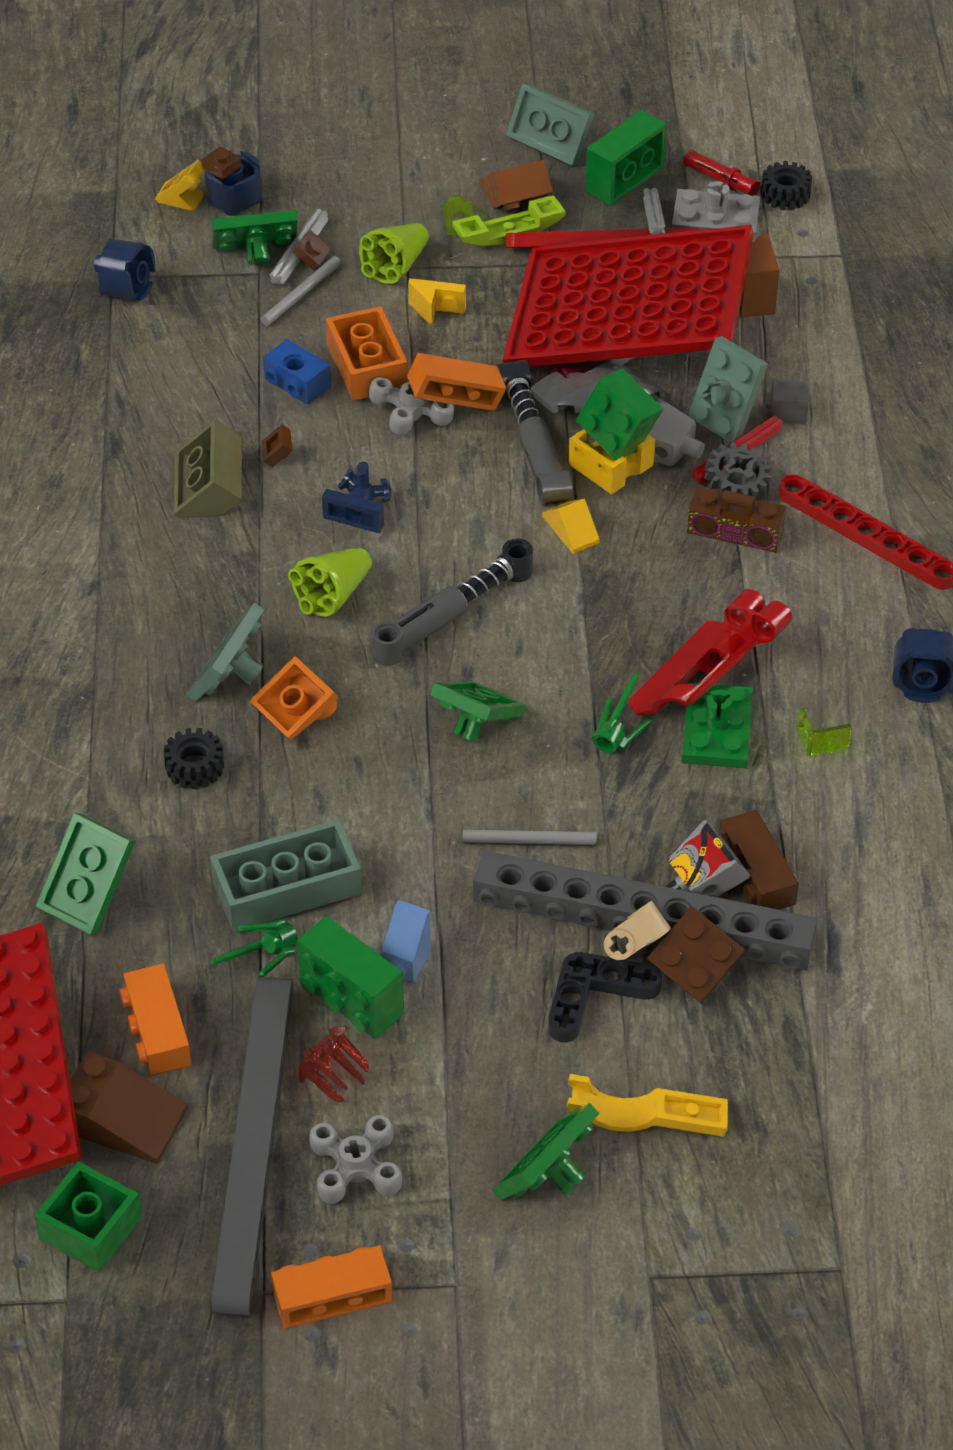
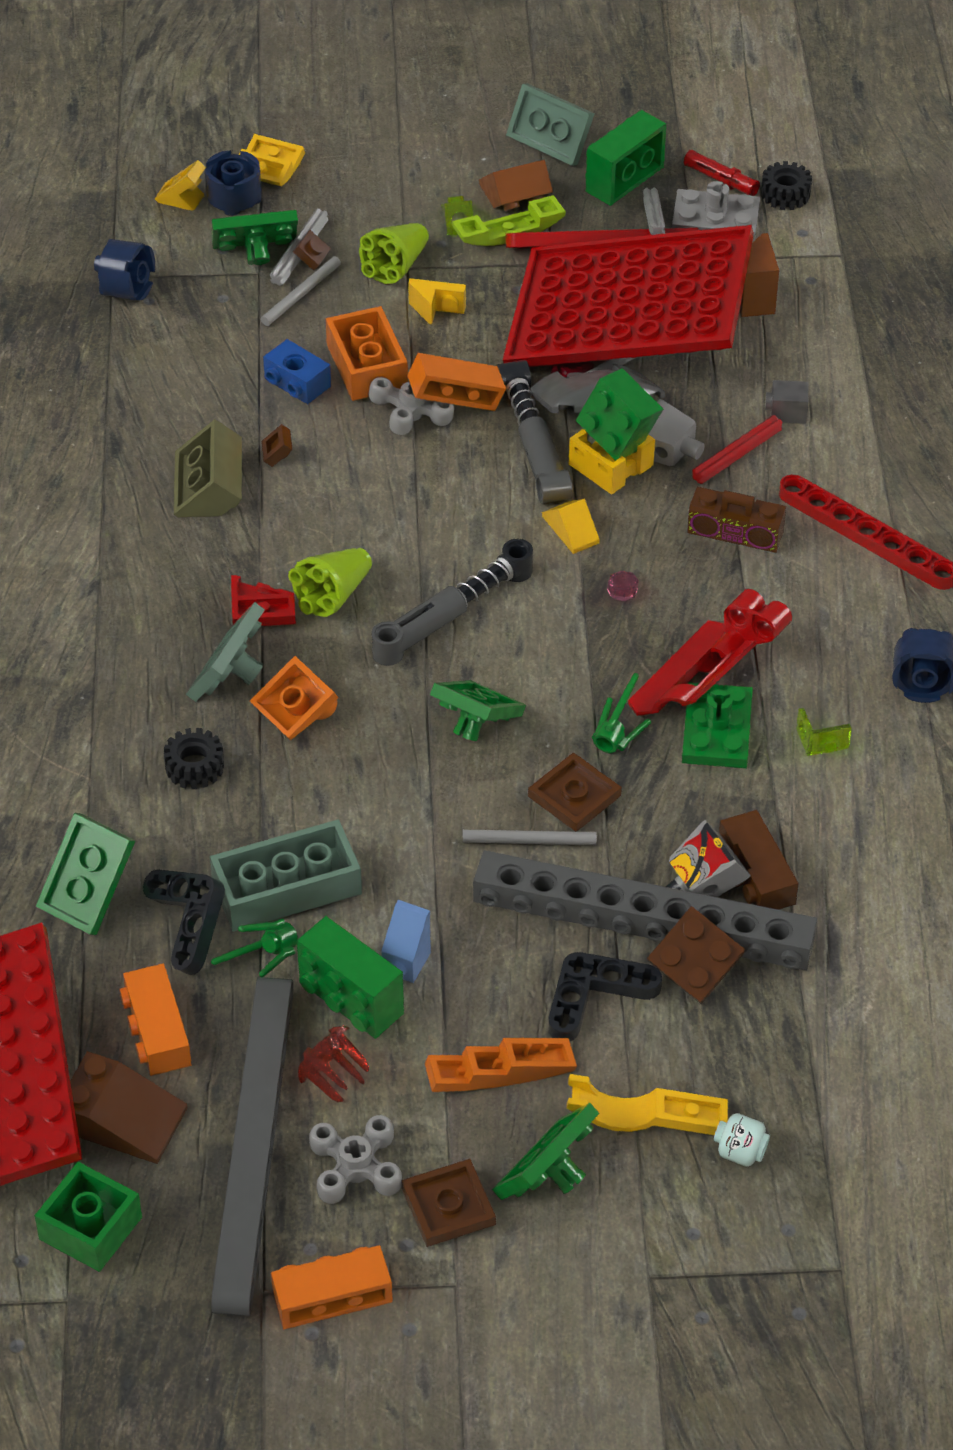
(195, 905): none -> black beam
(221, 162): reddish brown plate -> none
(276, 158): none -> yellow slope
(278, 603): none -> red wing
(357, 506): dark blue piece -> none
(448, 1202): none -> reddish brown plate
(502, 1065): none -> orange slope
(574, 792): none -> reddish brown plate
(622, 585): none -> clear pink tile
(641, 930): tan piece -> none
(727, 389): sand green plate -> none
(737, 470): dark grey gear -> none
(742, 1139): none -> light aqua head

